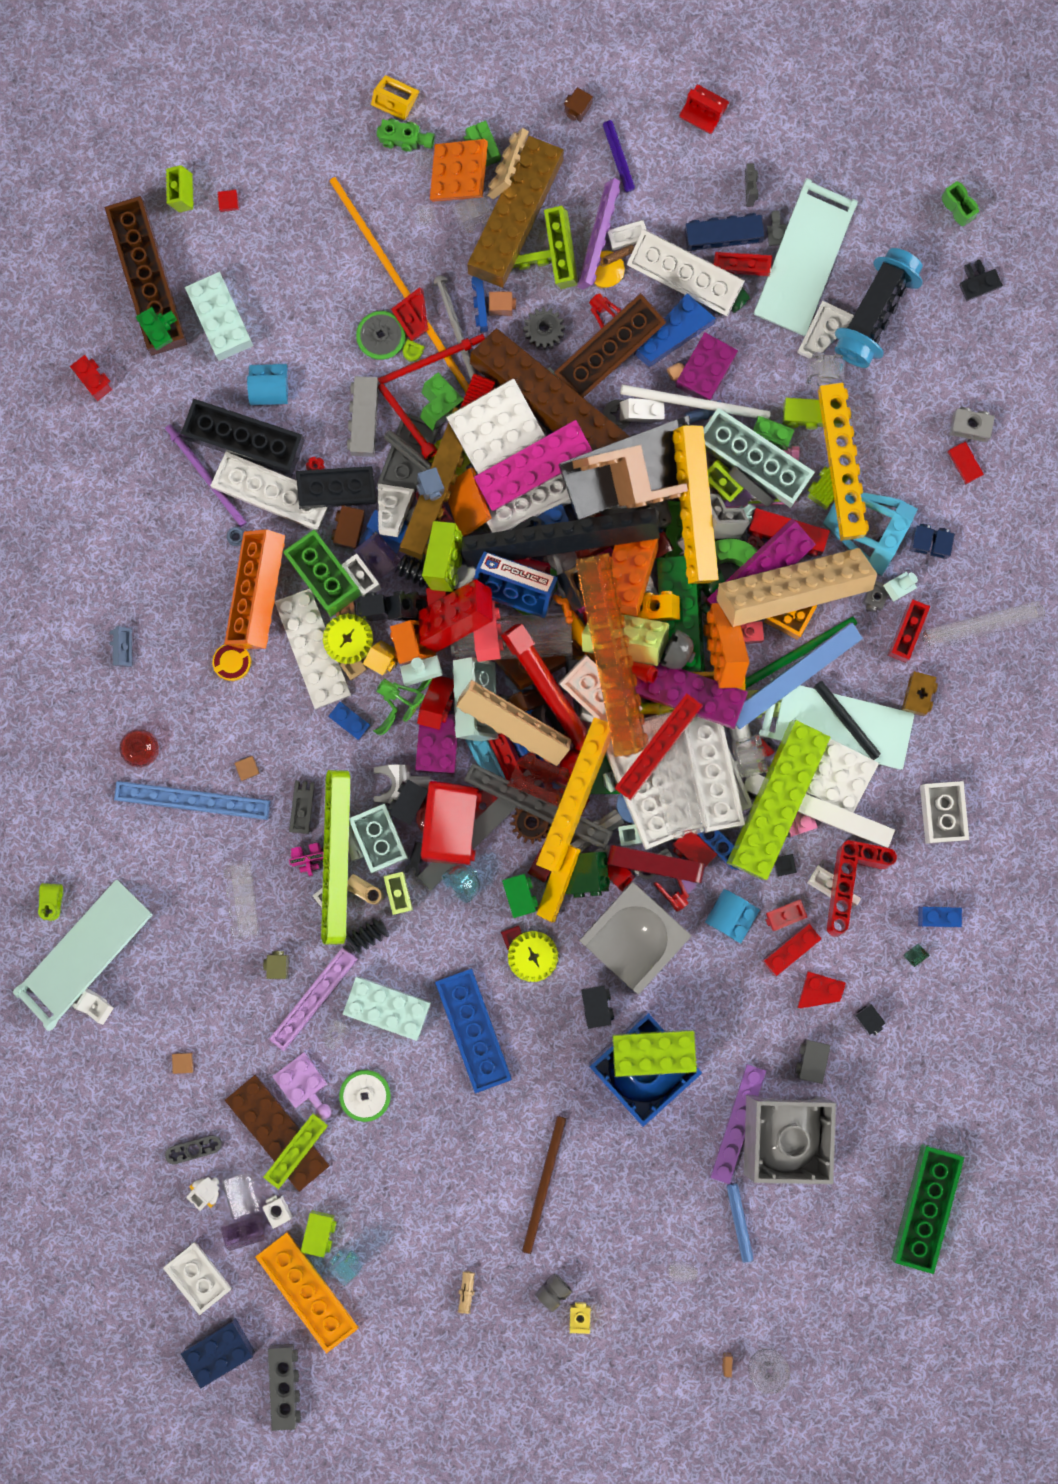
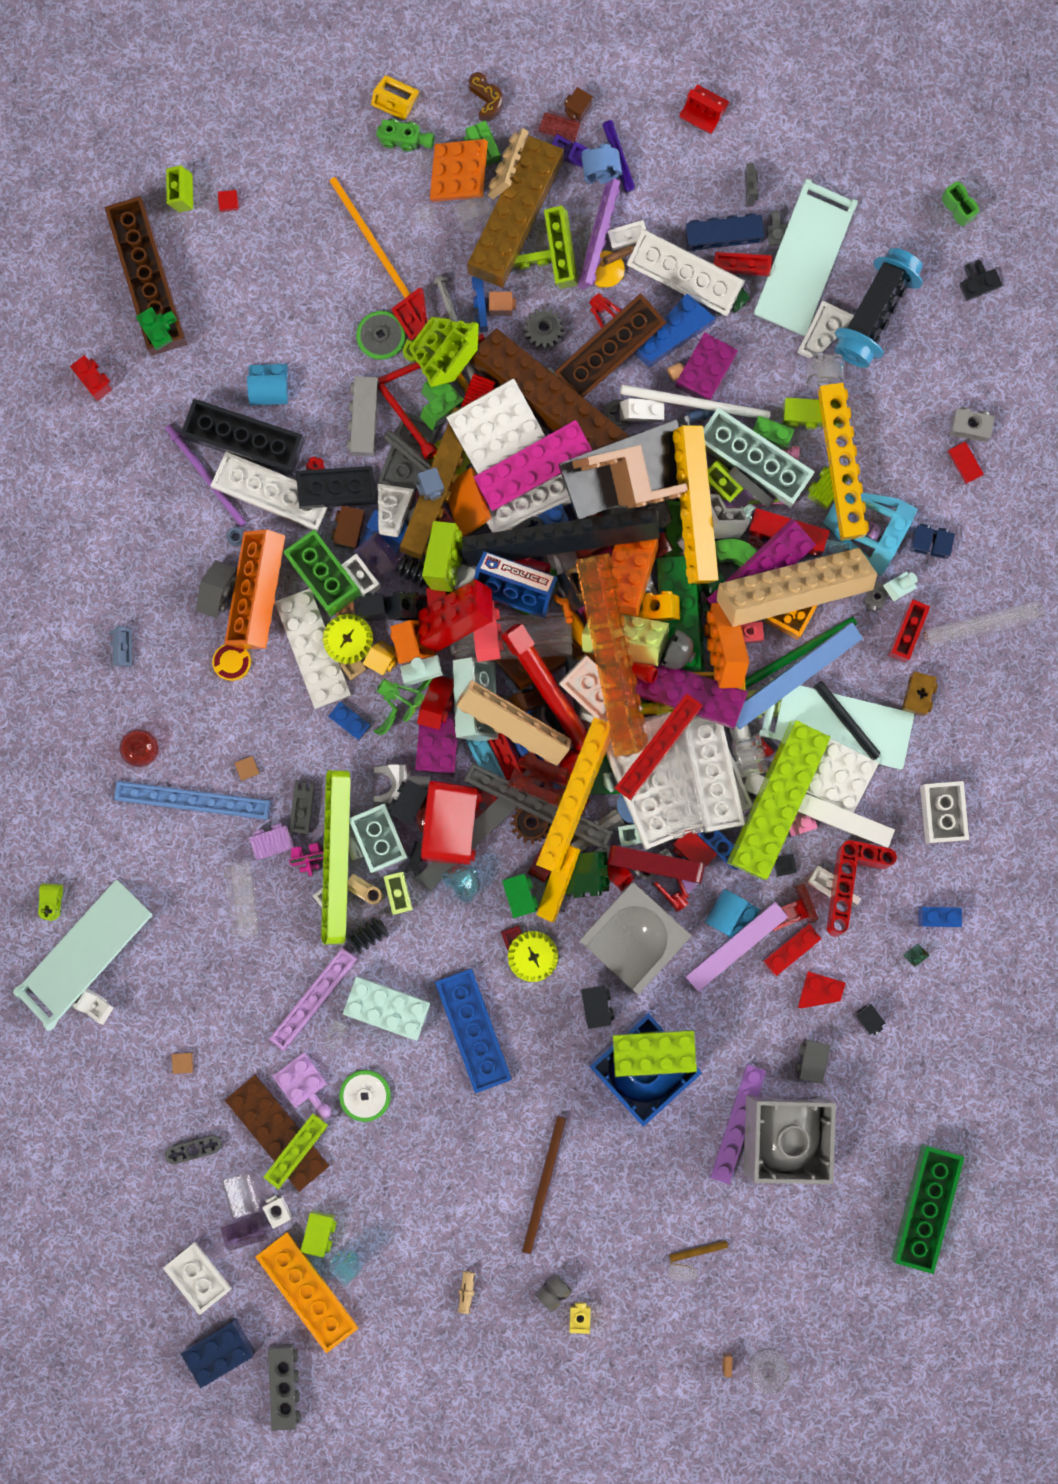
(204, 1192): white piece -> none
(215, 589): none -> dark grey brick
(219, 316): light aqua brick -> none
(271, 842): none -> lavender brick
(276, 965): olive brick -> none
(444, 348): none -> lime wedge
(487, 92): none -> reddish brown animal
(558, 125): none -> clear red tile
(572, 151): none -> dark purple slope
(601, 164): none -> medium blue brick
(698, 1251): none -> pearl gold bar
(736, 946): none -> lavender tile
(739, 1222): medium blue axle -> none
(802, 894): none -> clear red tile
(836, 546): none -> clear light blue plate
(874, 531): none -> lavender tile

